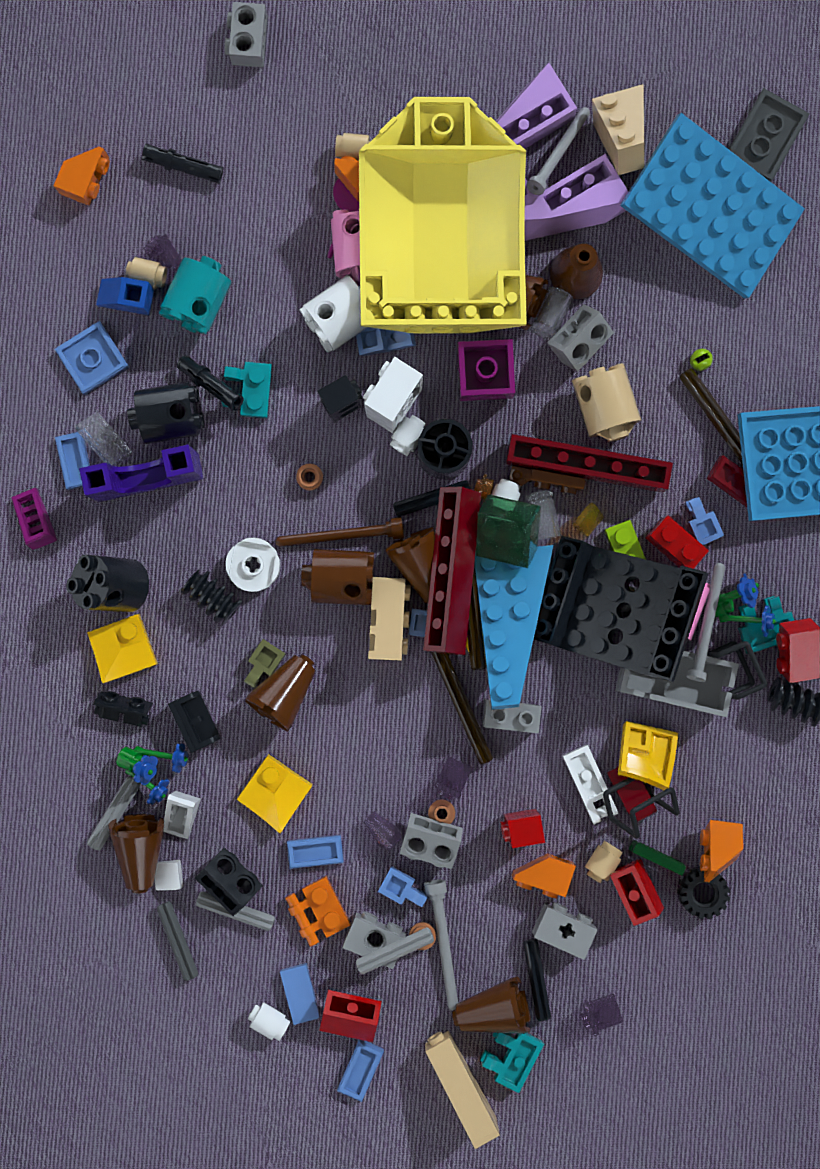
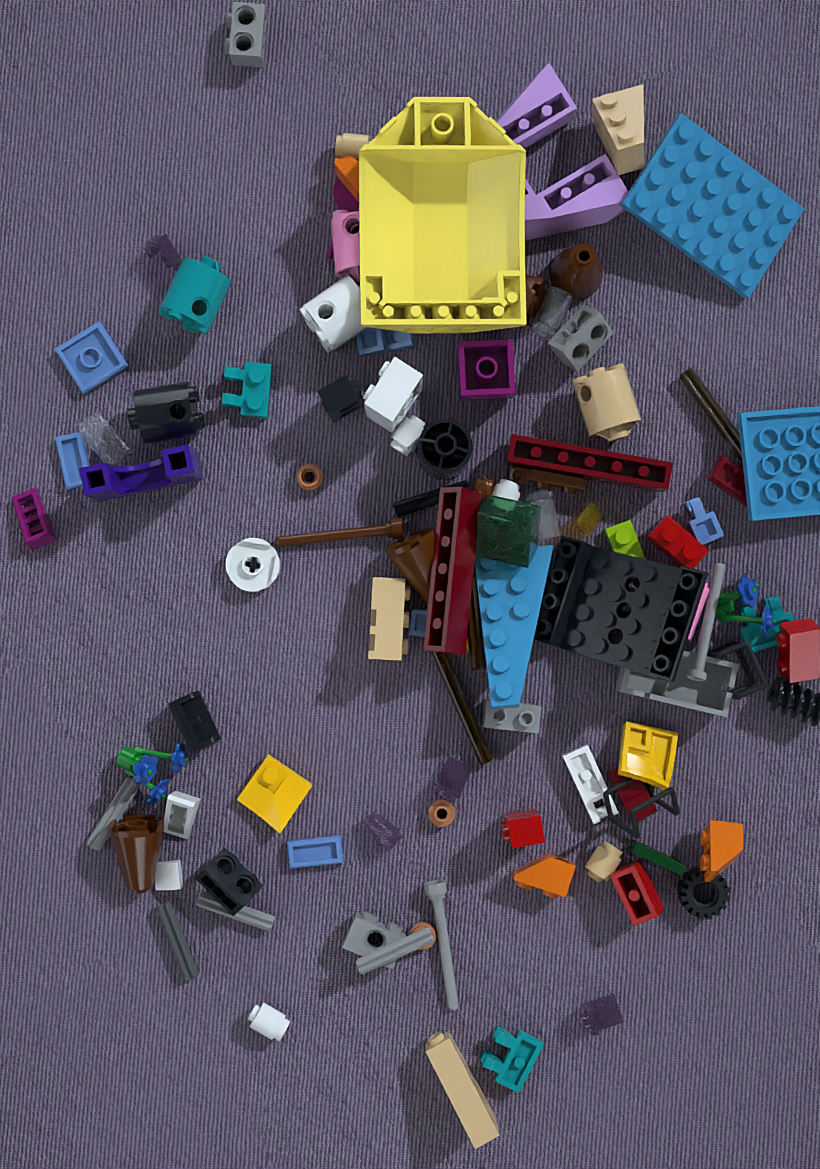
(81, 174): orange slope -> none
(108, 583): black cylinder -> none
(110, 705): black hinge -> none
(122, 648): yellow plate -> none
(126, 295): blue slope -> none
(147, 271): tan brick -> none
(171, 160): black pin -> none
(202, 376): black pin -> none
(211, 596): black piece -> none
(265, 659): olive plate -> none
(283, 692): reddish brown cone -> none
(300, 993): medium blue tile -> none
(325, 906): orange plate -> none
(339, 577): reddish brown cylinder -> none
(350, 1016): red brick -> none
(360, 1070): medium blue tile -> none
(399, 886): medium blue plate -> none
(432, 835): light grey brick -> none
(495, 1010): reddish brown cone -> none
(537, 184): light grey bar -> none
(537, 979): black axle -> none
(575, 941): light grey brick -> none
(703, 365): lime hinge -> none
(768, 133): dark grey tile -> none

